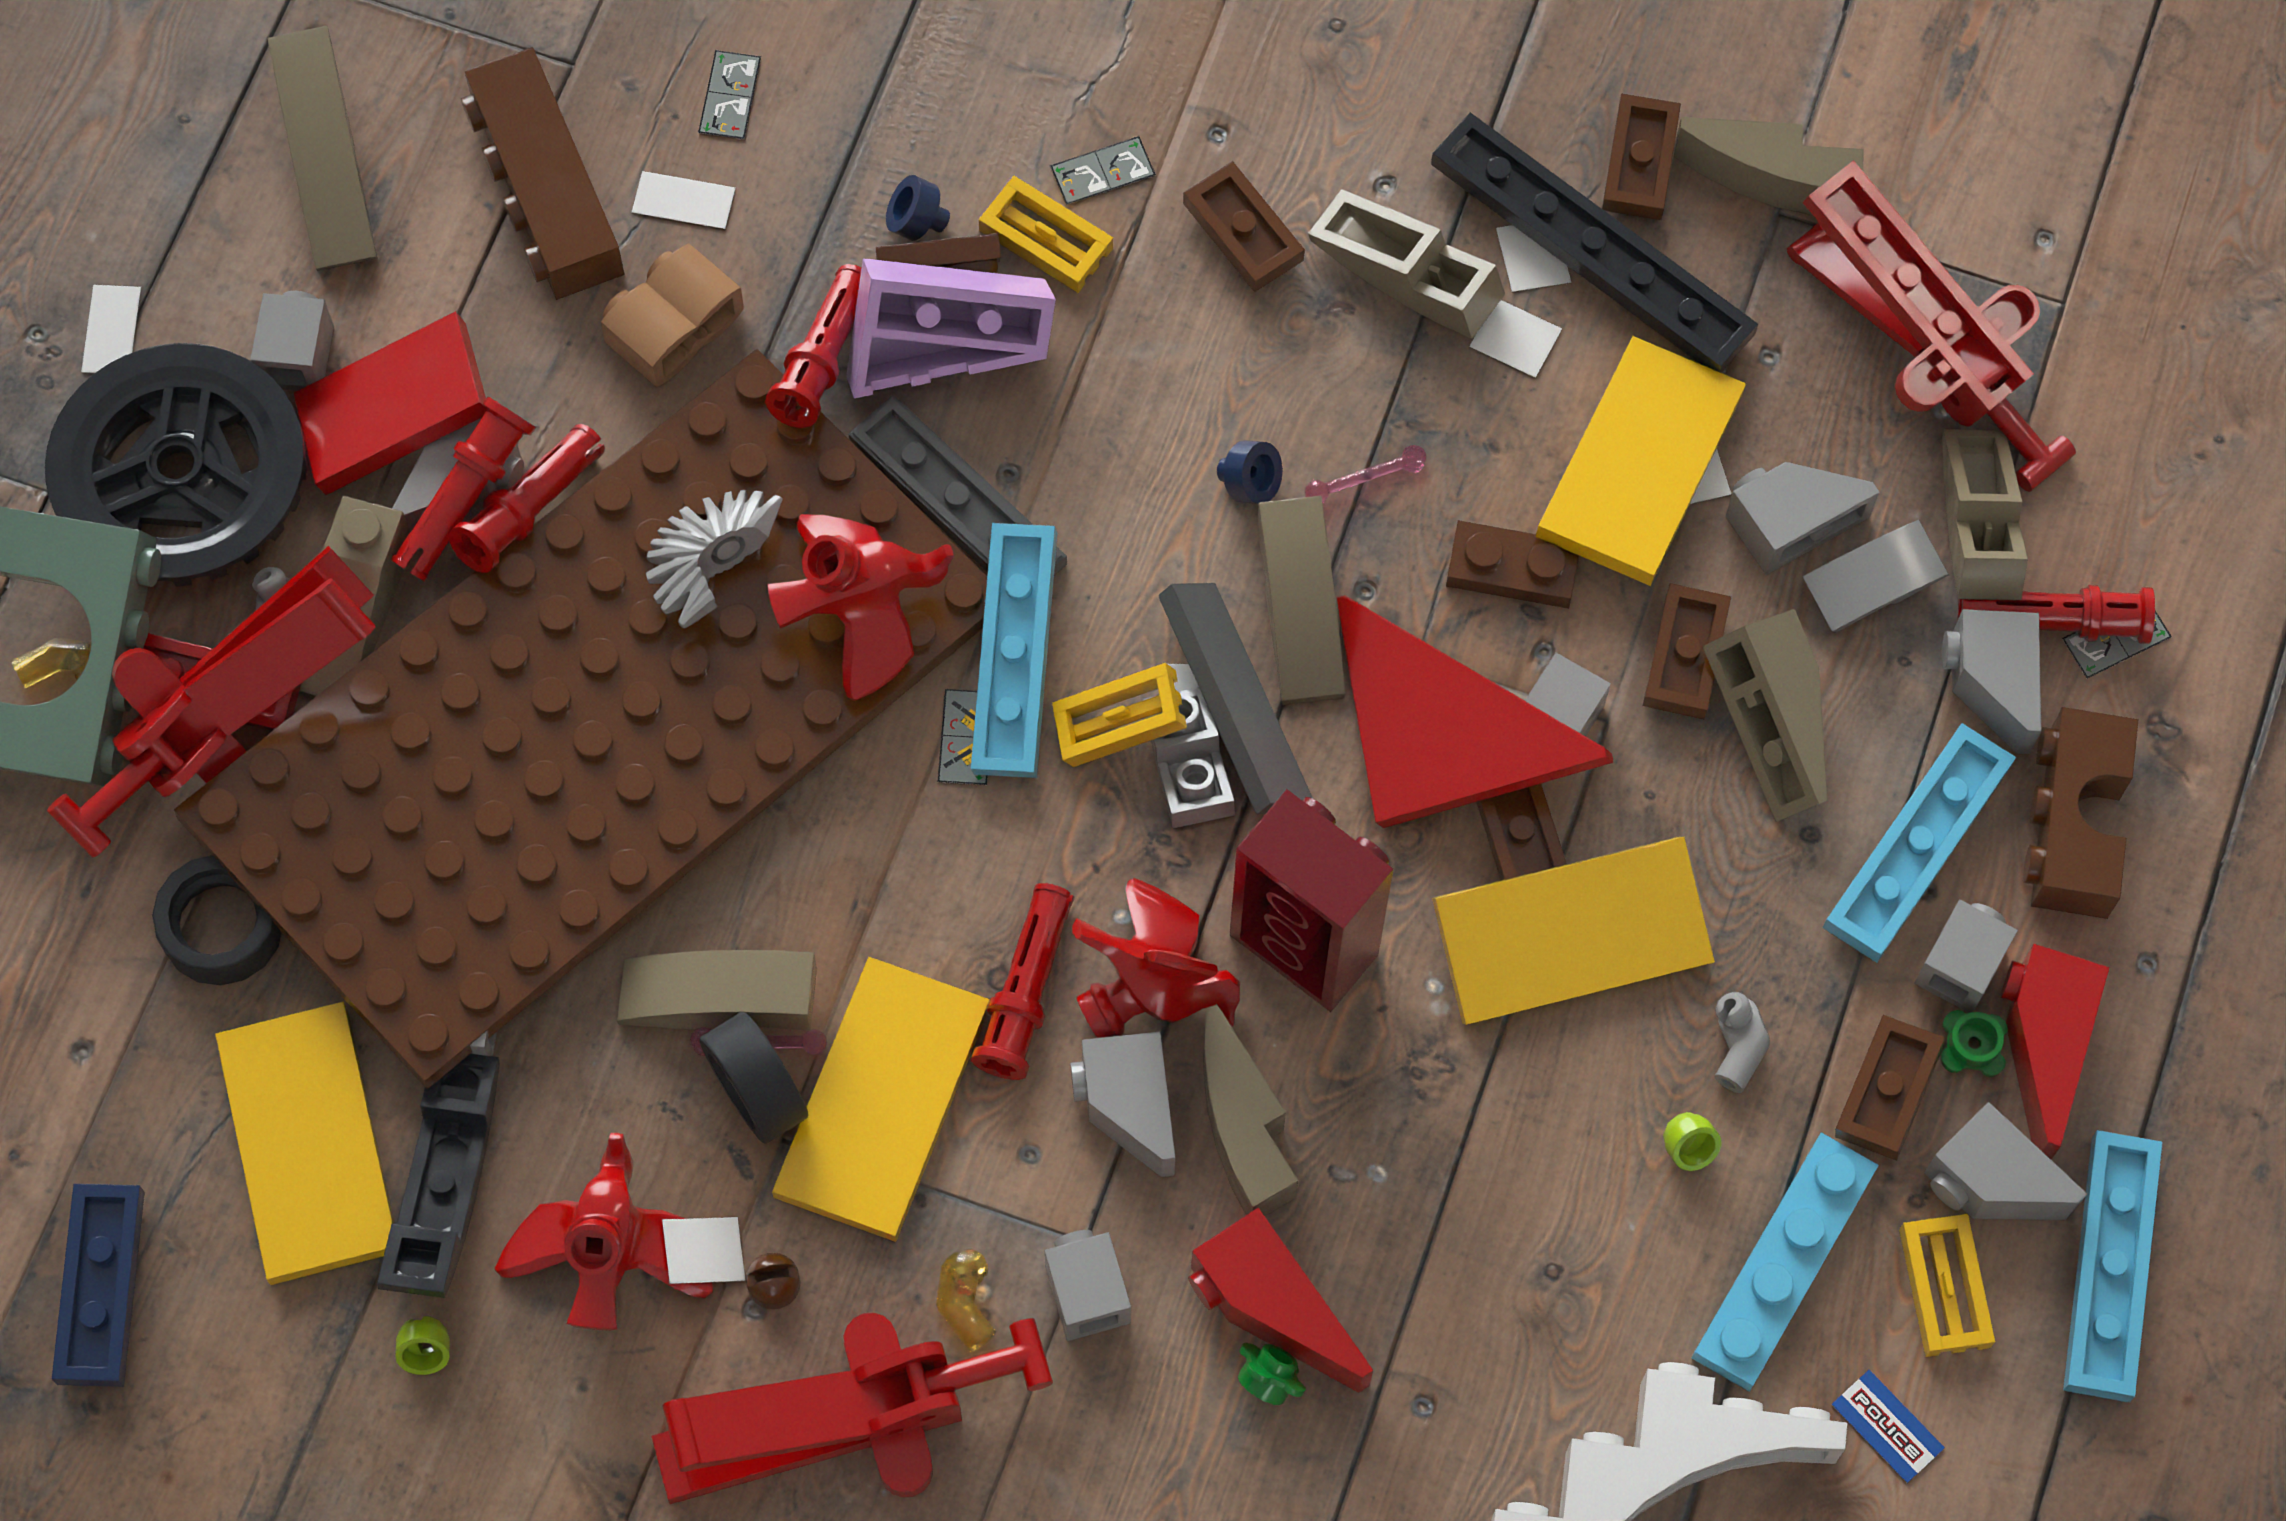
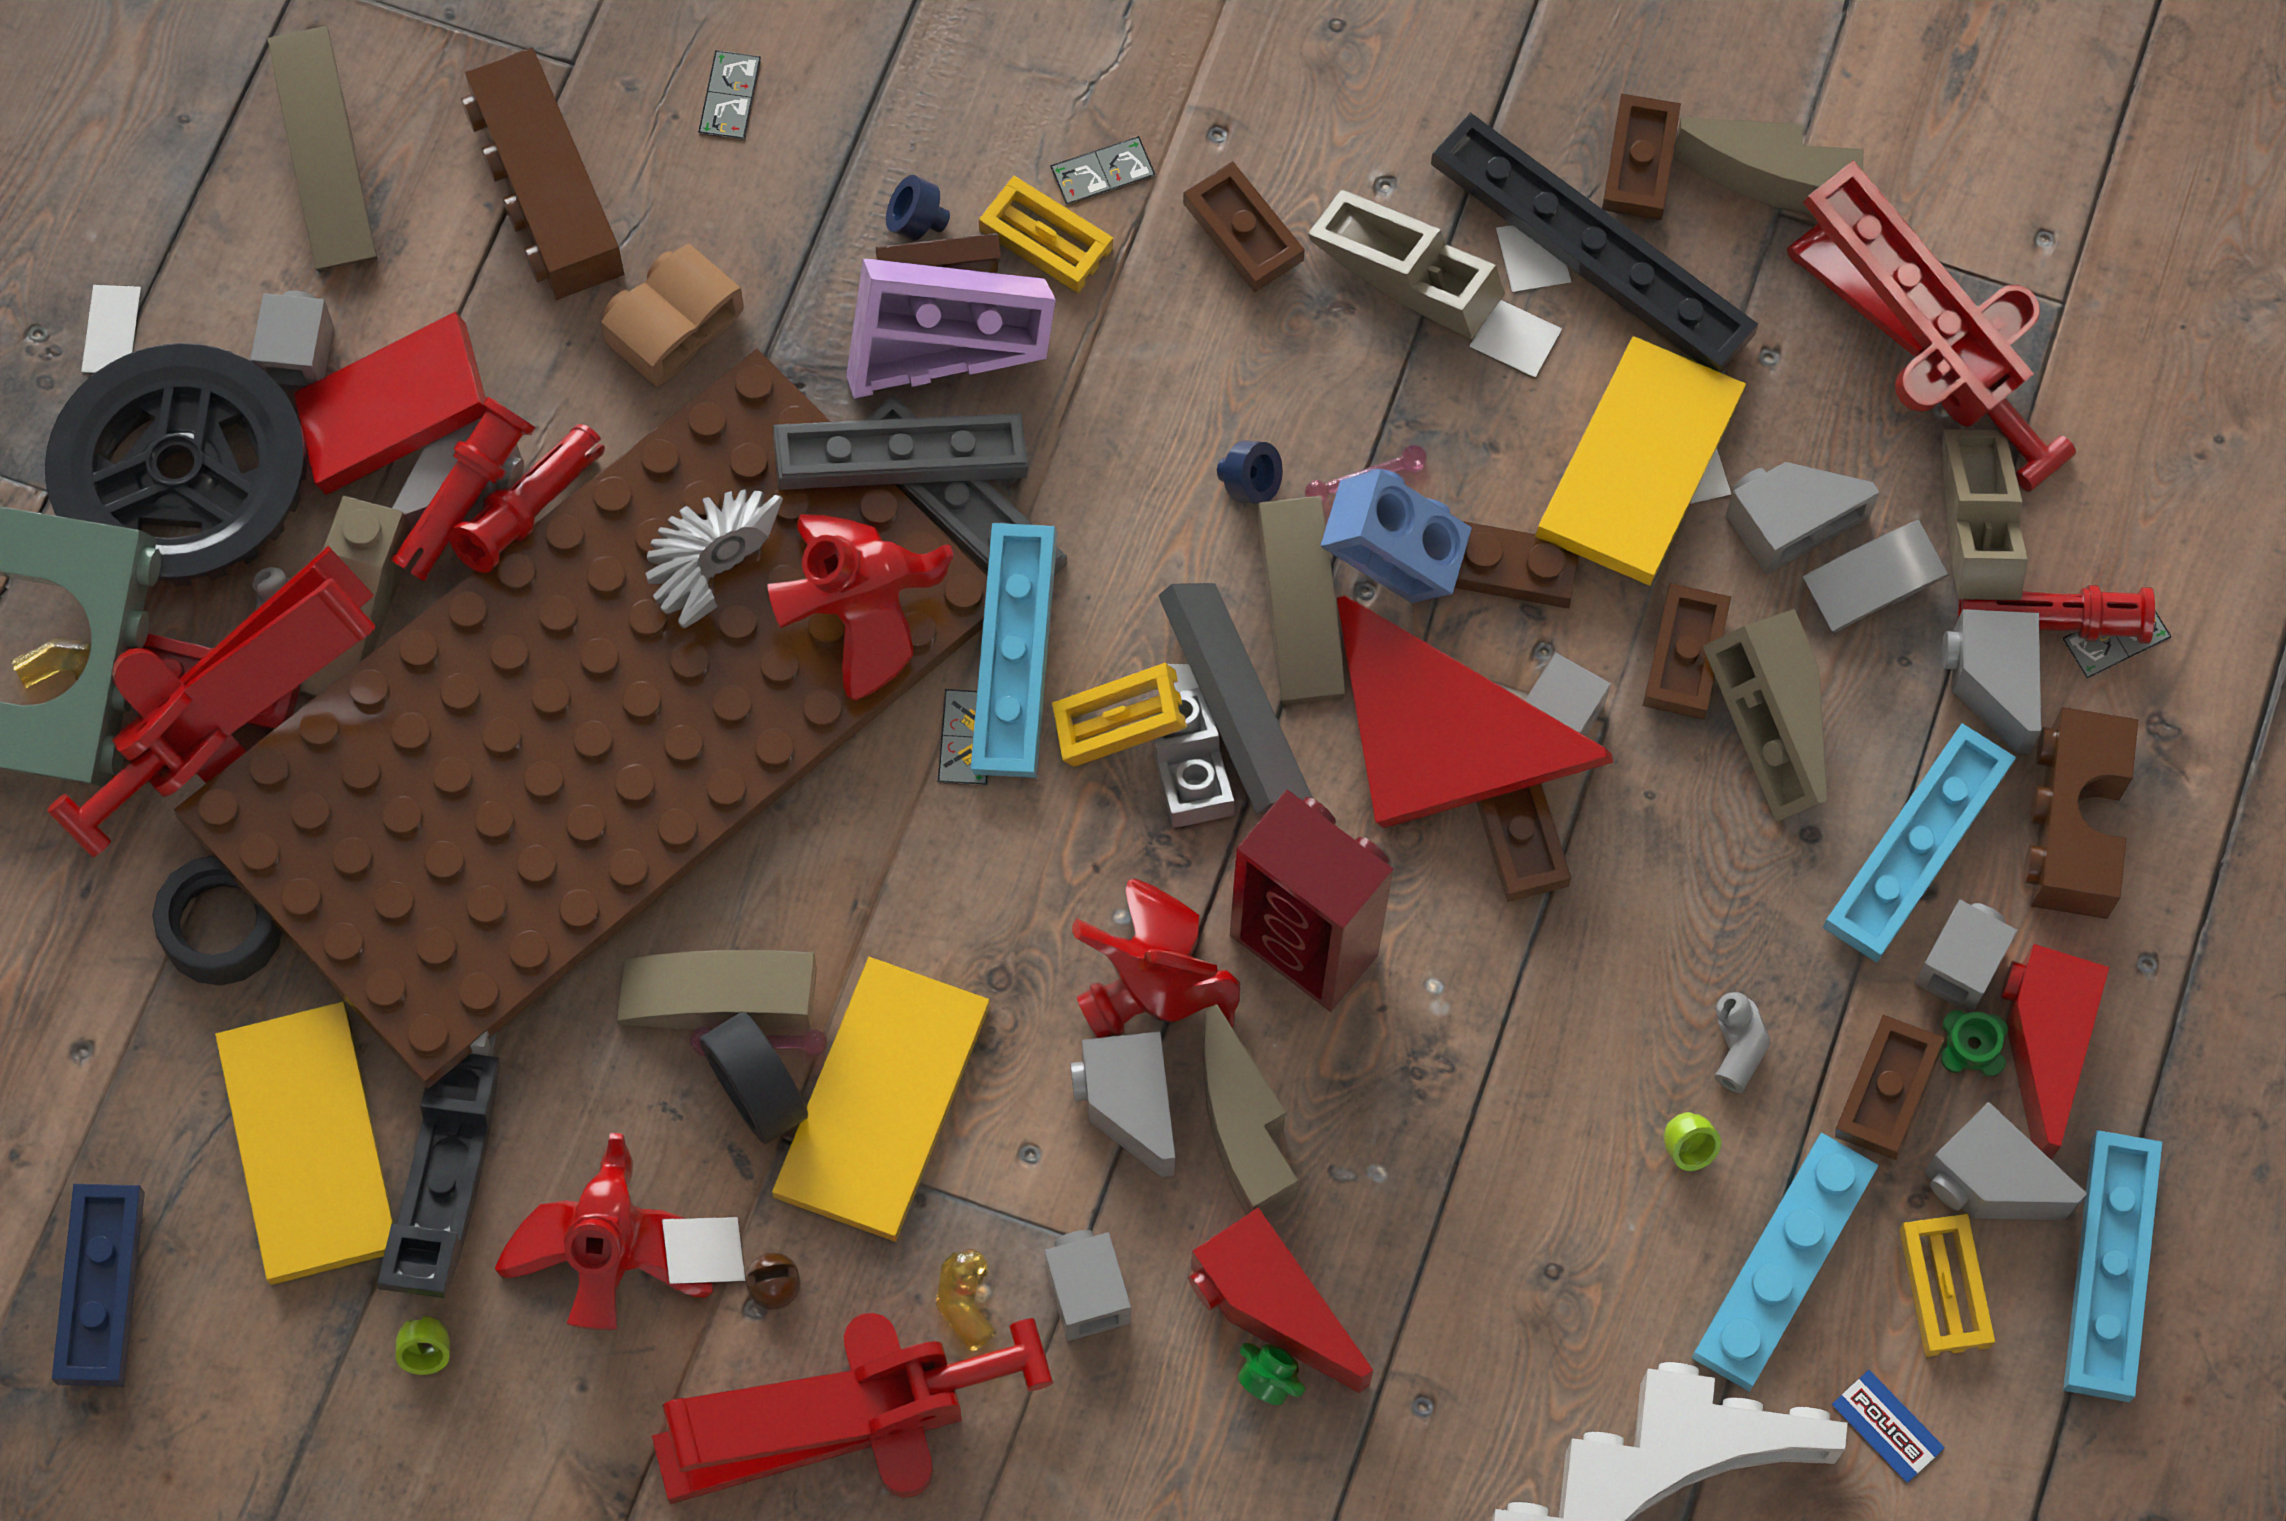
(683, 200): white sticker -> none
(813, 364): red pin -> none
(899, 451): none -> dark grey tile
(1017, 1007): red pin -> none
(1396, 535): none -> medium blue brick
(1573, 930): yellow tile -> none

